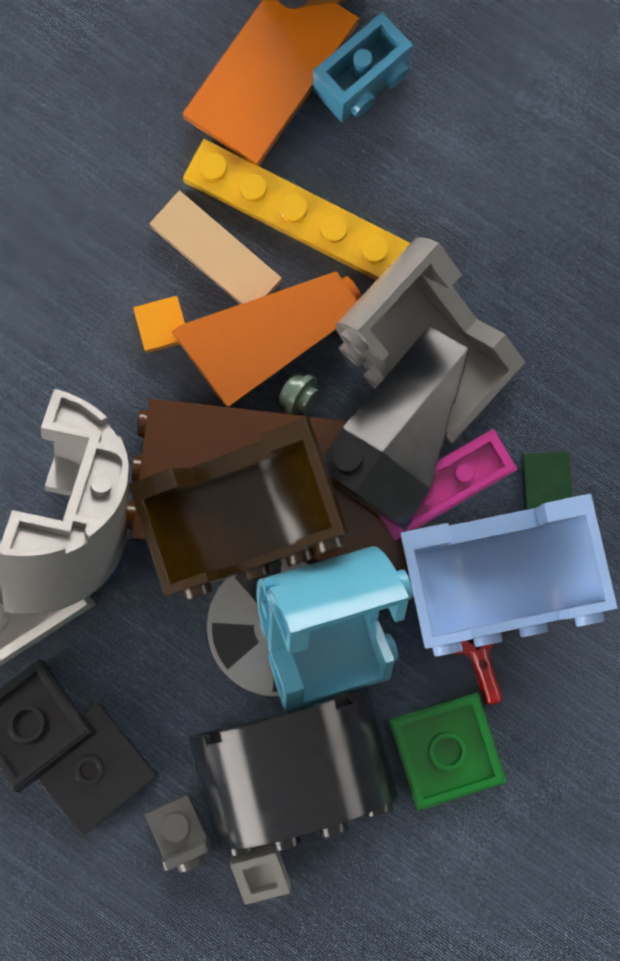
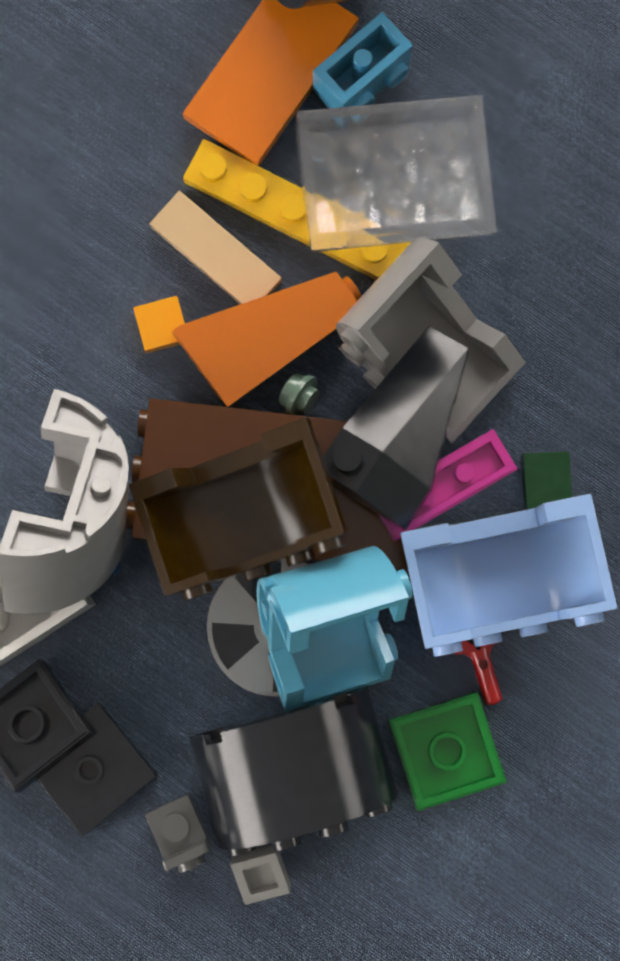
(395, 173): none -> clear slope

